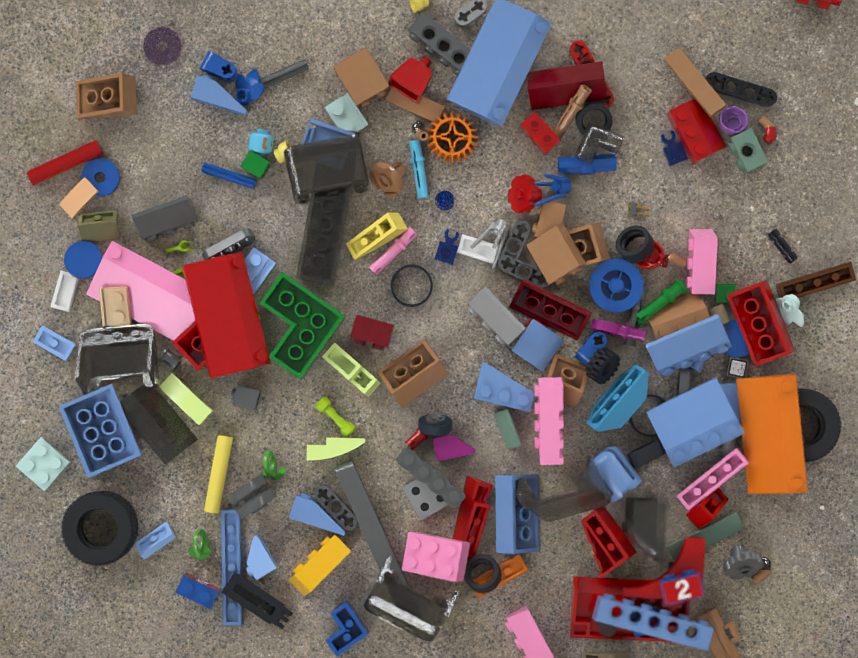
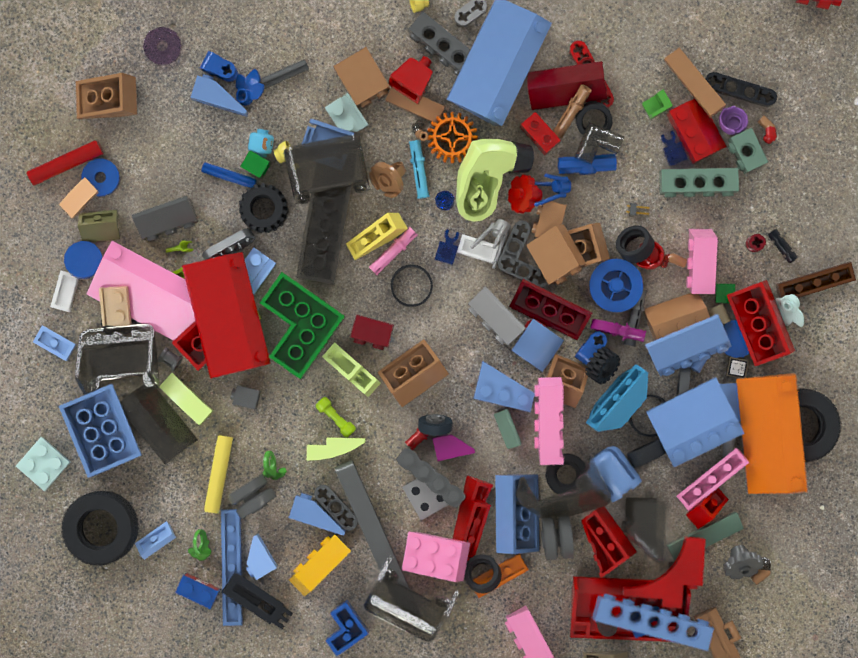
(256, 193): none -> black tyre
(483, 172): none -> yellowish green piece
(551, 473): none -> black tyre
(560, 537): none -> dark grey wheel
(657, 104): none -> bright green panel
(667, 297): green pin -> none
(681, 587): red brick -> none
(728, 176): none -> sand green brick
(756, 237): none -> dark red bush

